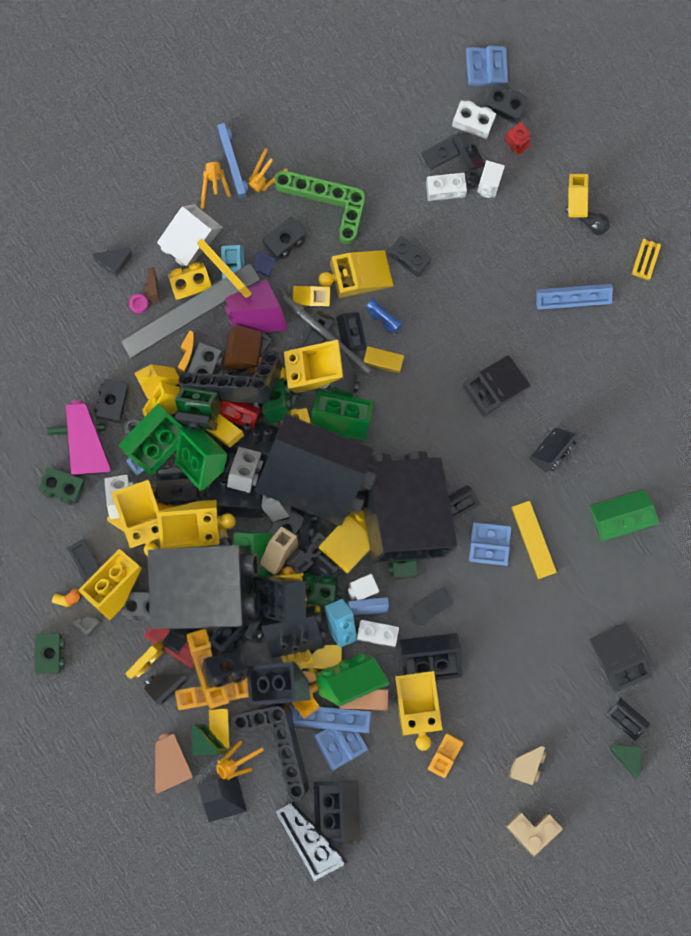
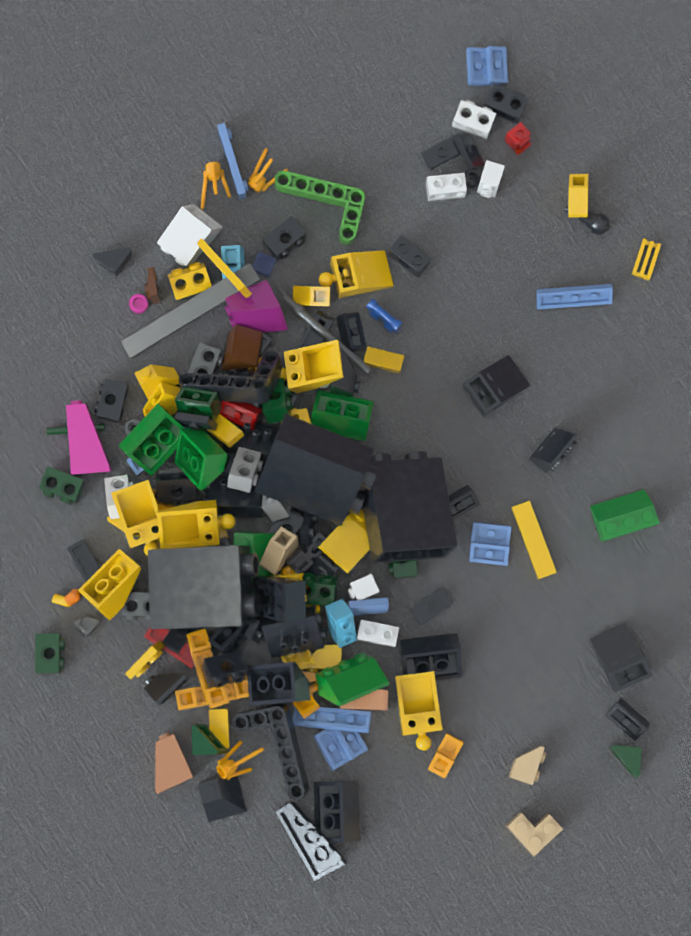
(187, 347): light orange slope -> none

